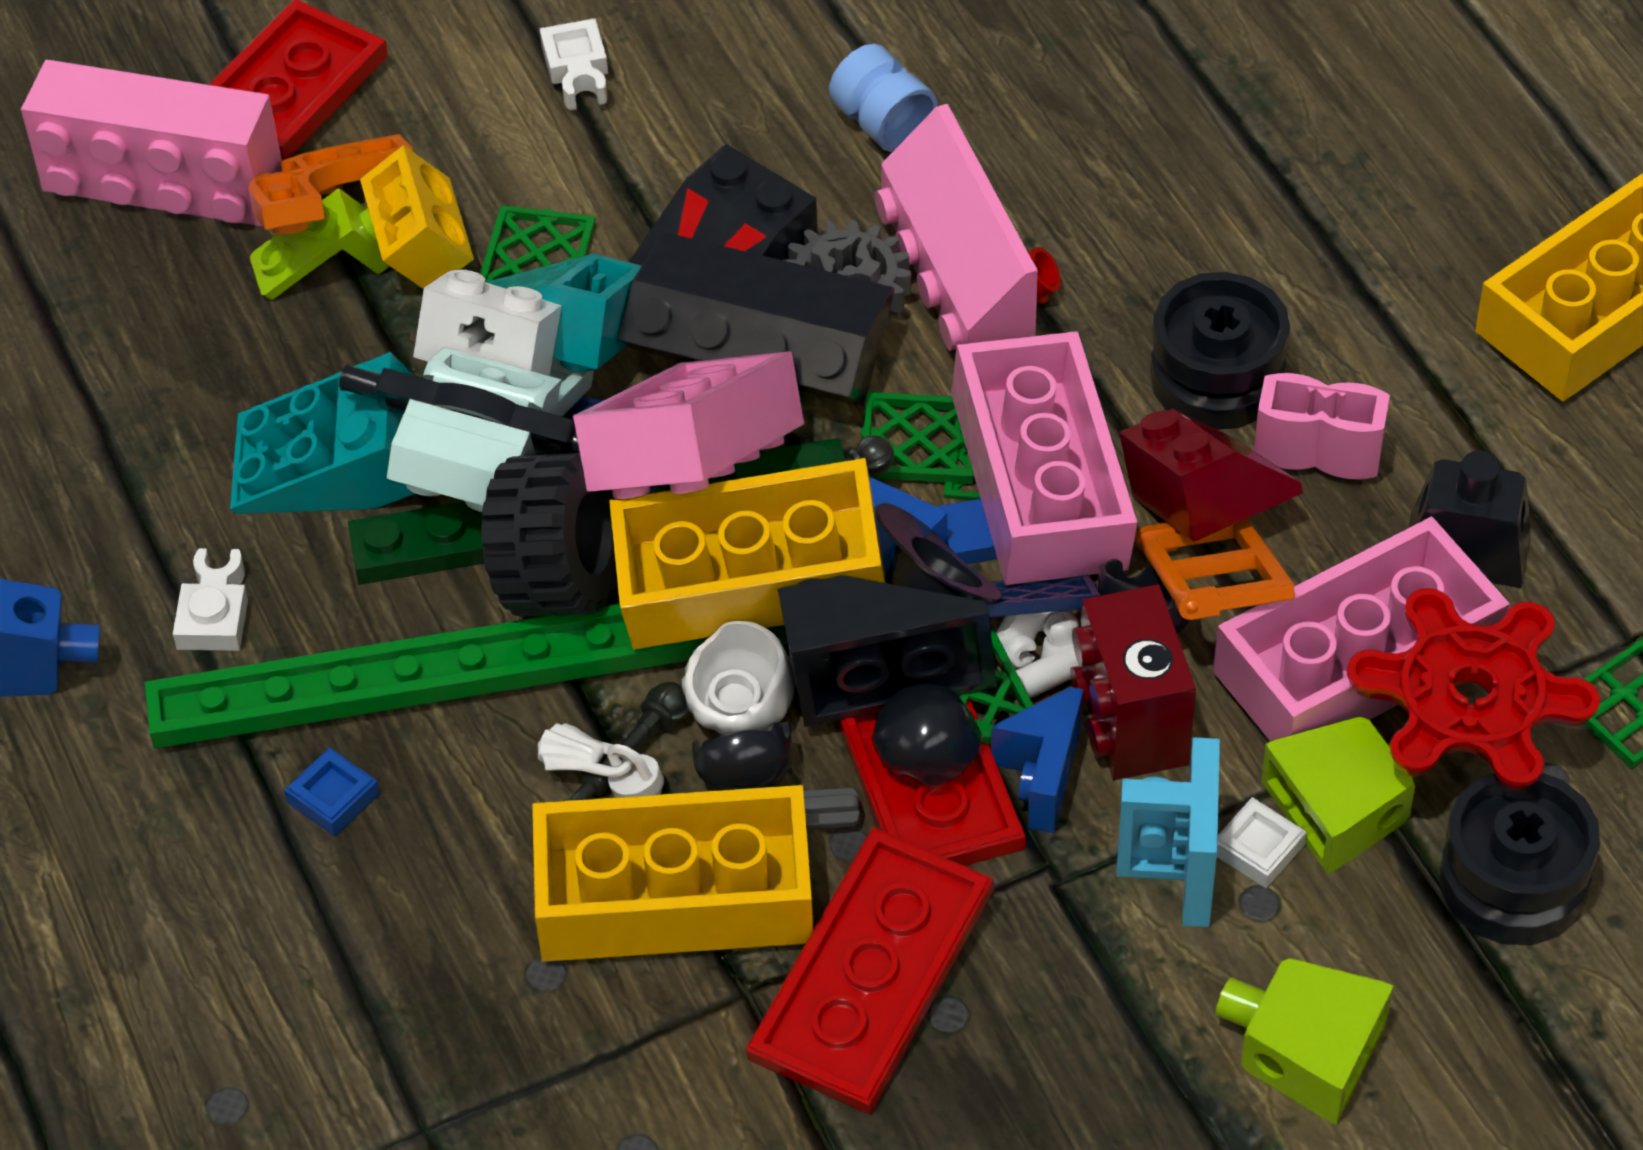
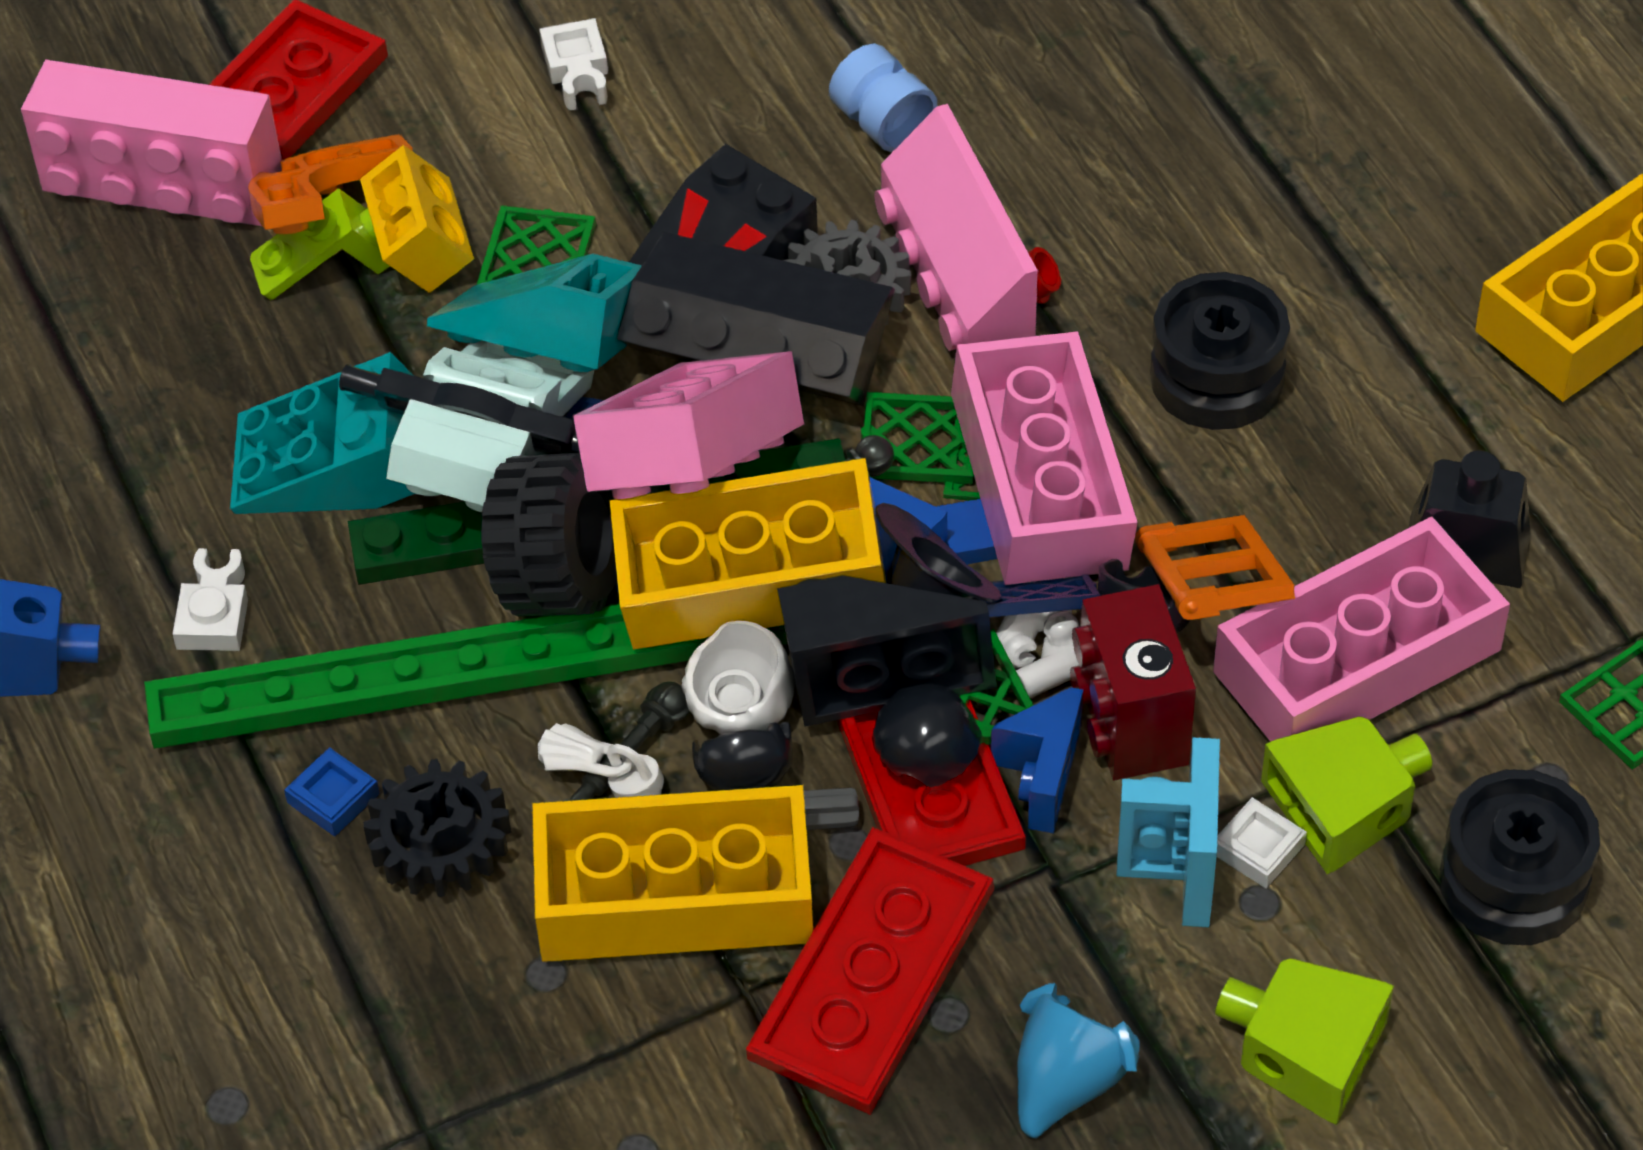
(437, 827): none -> black gear
(487, 322): white brick -> none
(1066, 1059): none -> dark azure hat
(1199, 474): dark red slope -> none
(1321, 425): bright pink brick -> none
(1493, 656): red plate -> none

